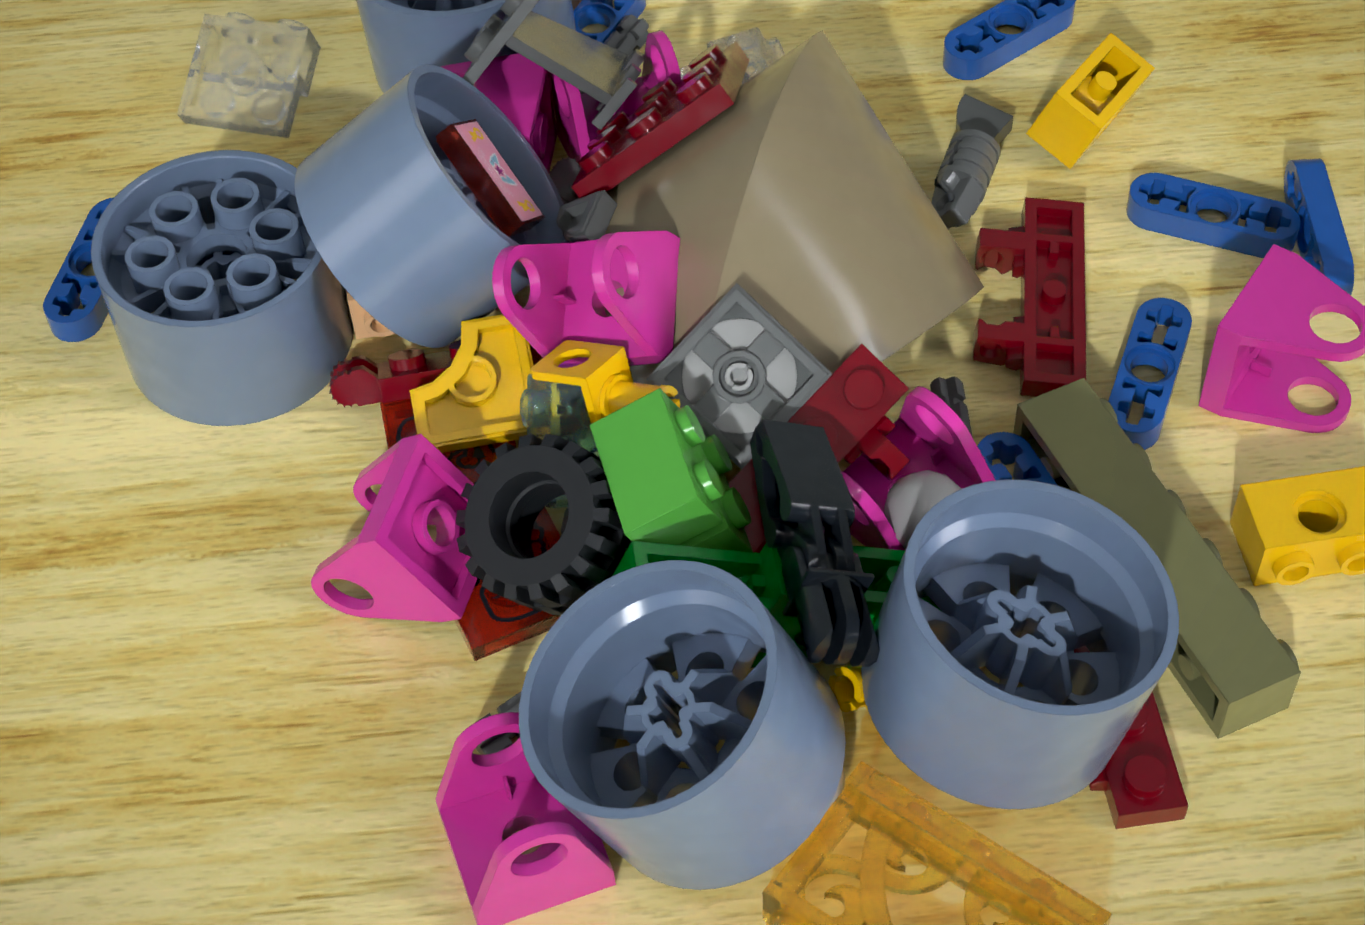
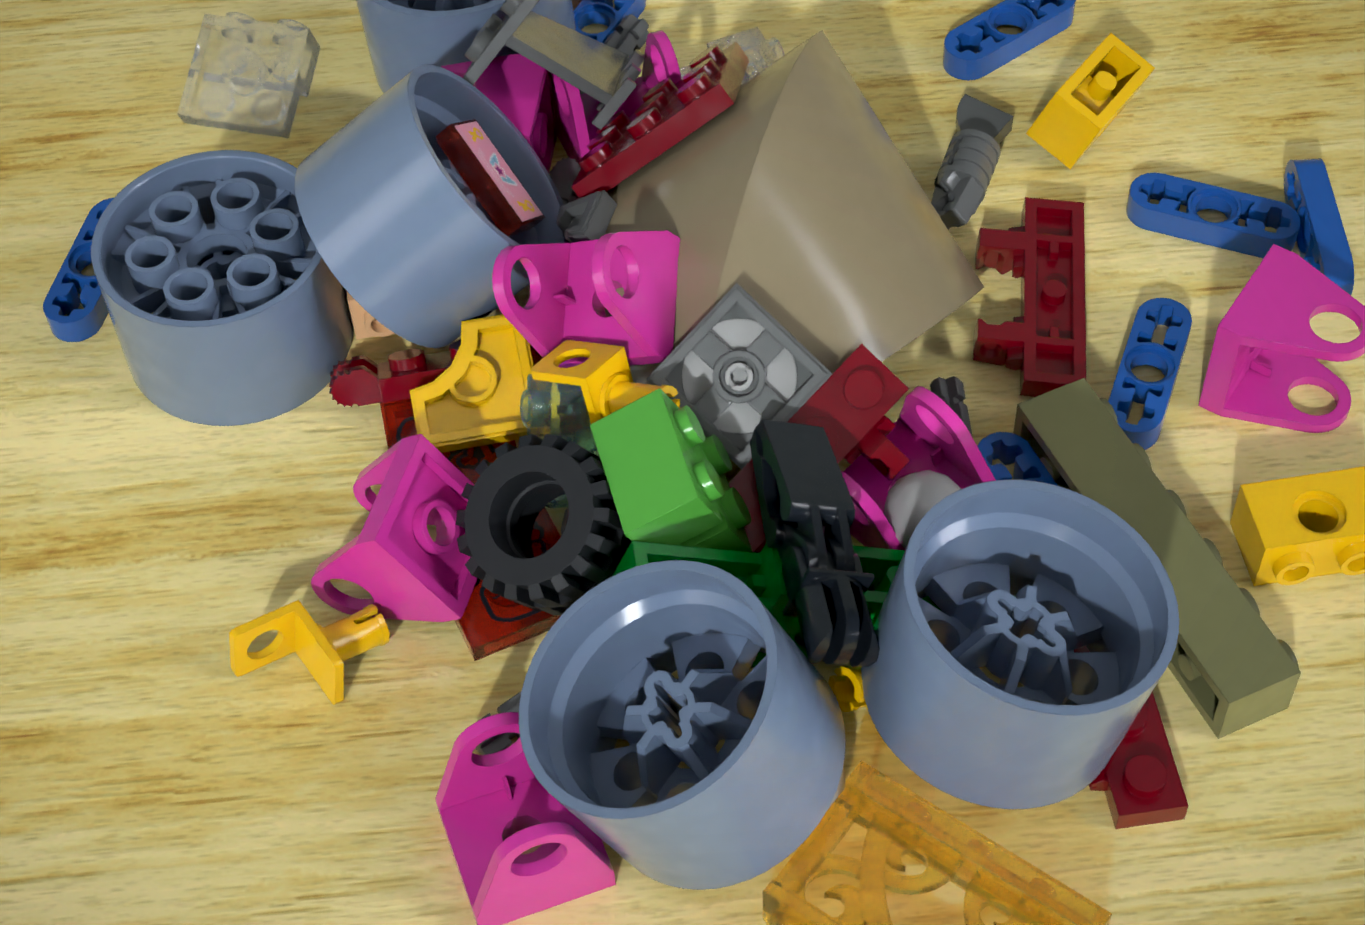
(317, 646): none -> yellow bracket

